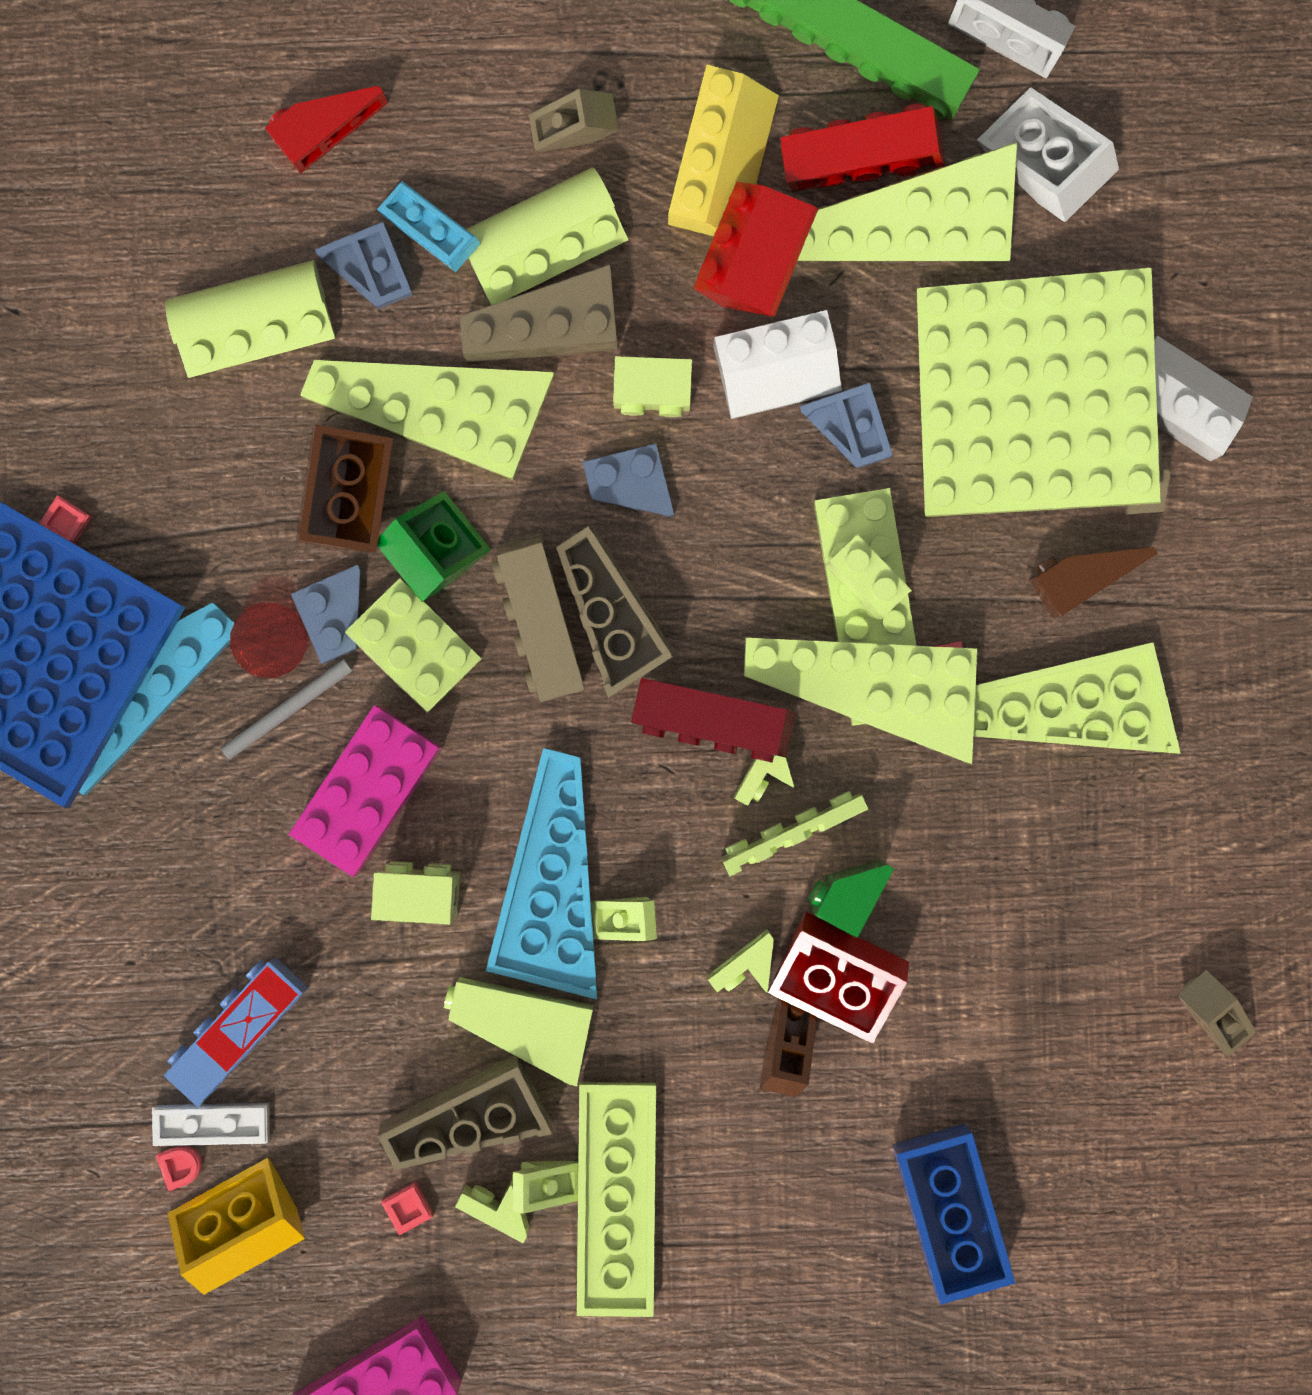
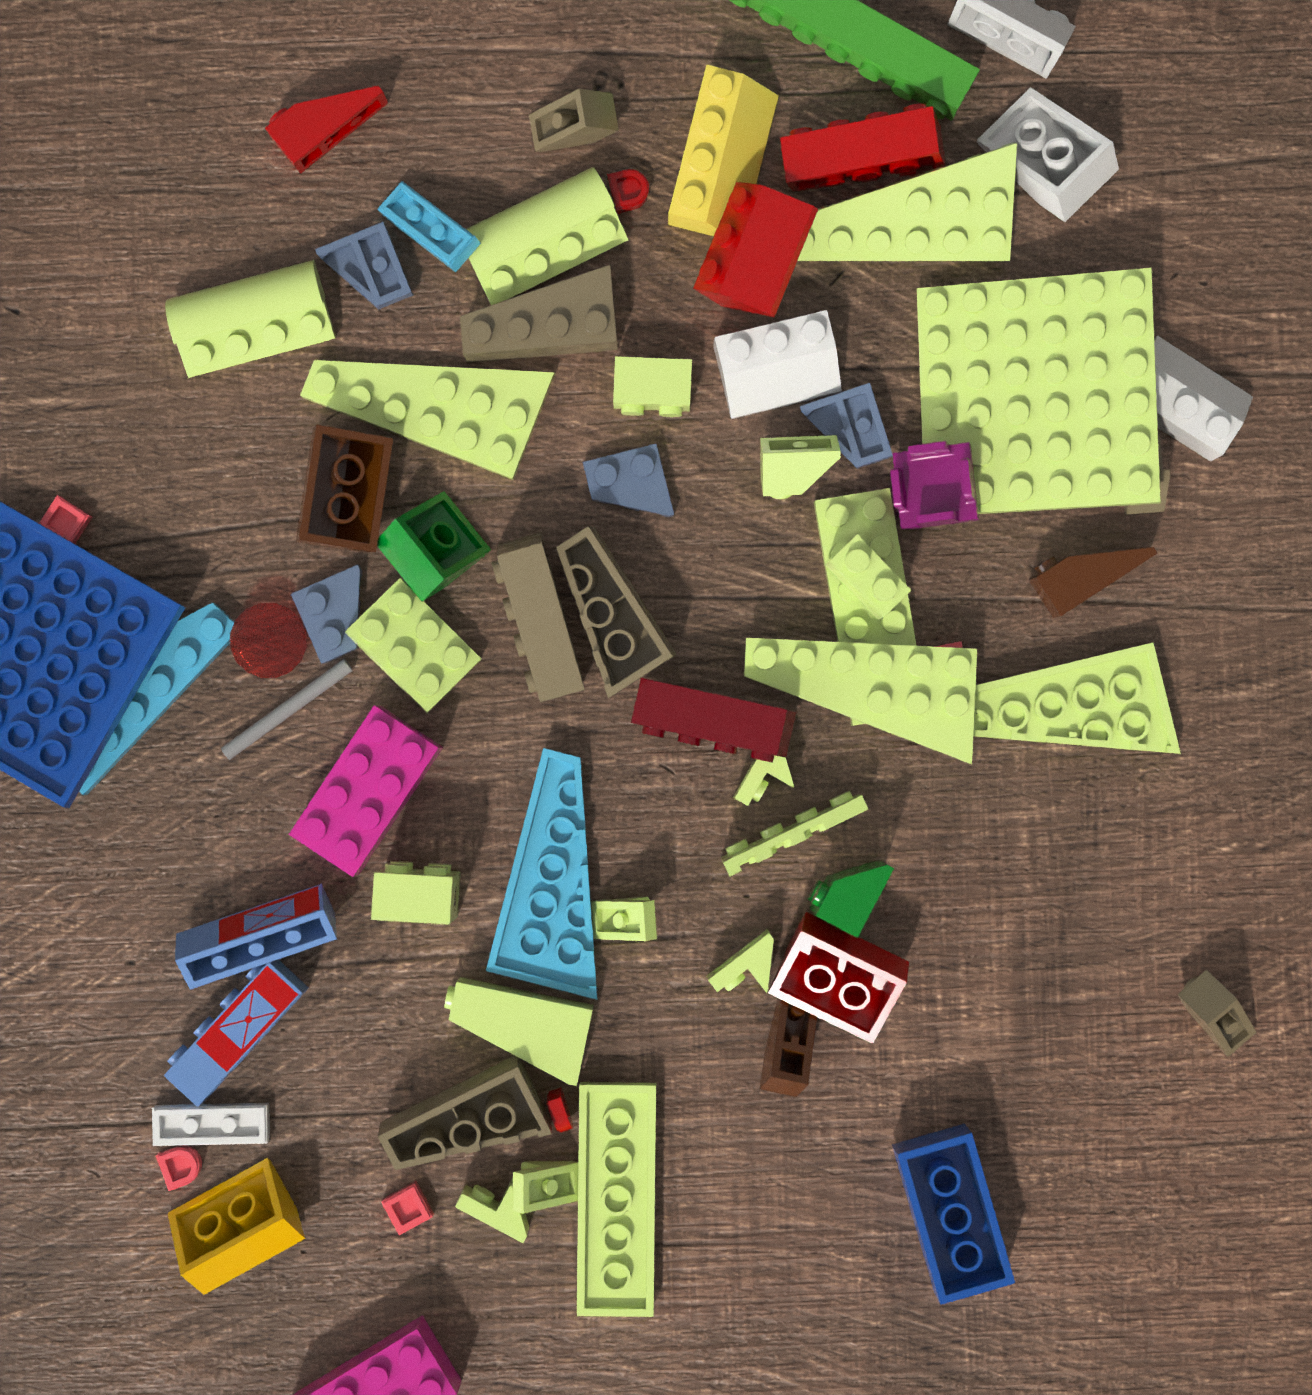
(255, 936): none -> medium blue brick
(559, 1110): none -> red tile
(628, 189): none -> red tile
(795, 463): none -> yellowish green slope
(934, 485): none -> magenta panel

